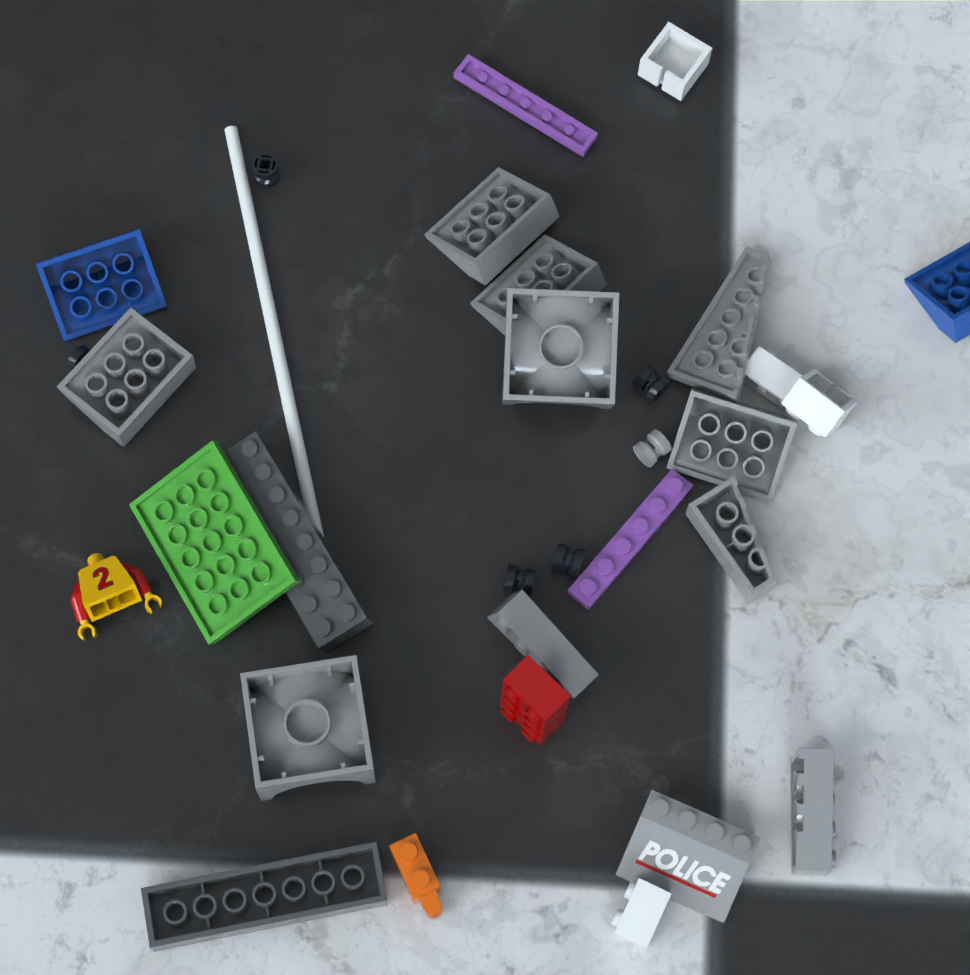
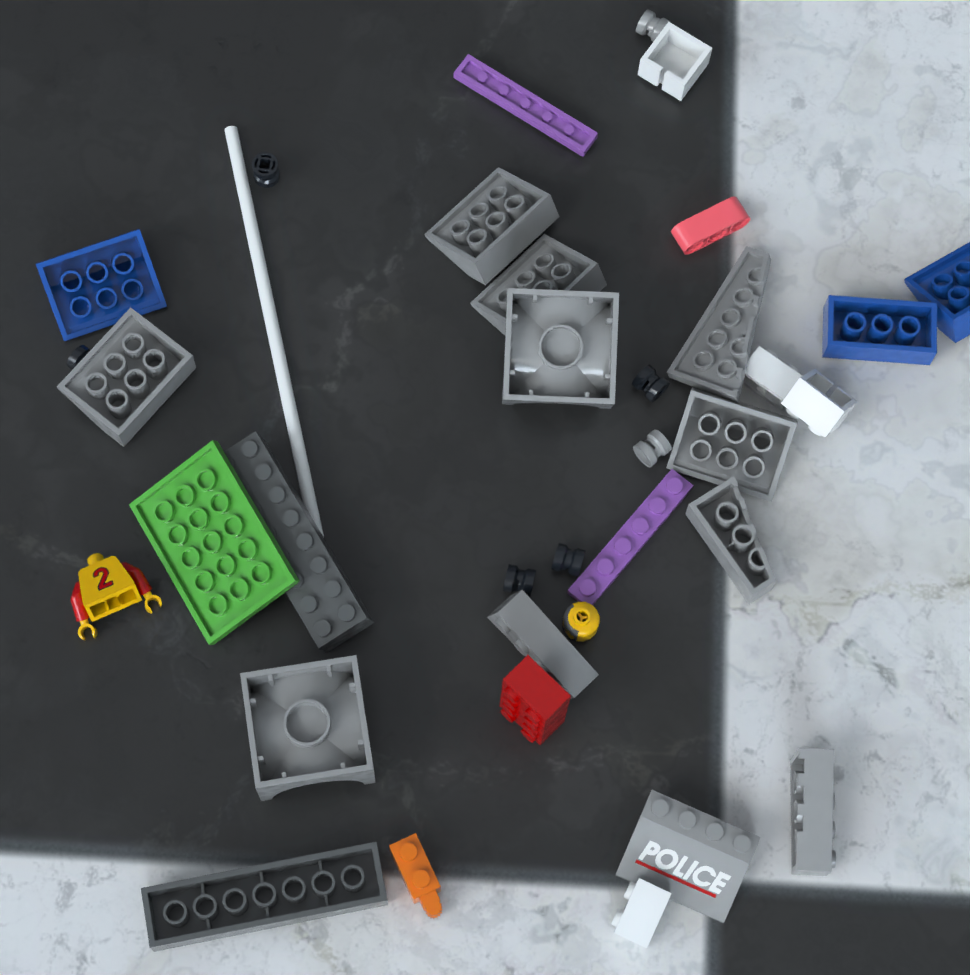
(575, 628): none -> yellow head
(650, 25): none -> light grey wheel
(710, 225): none -> coral beam
(879, 330): none -> blue brick

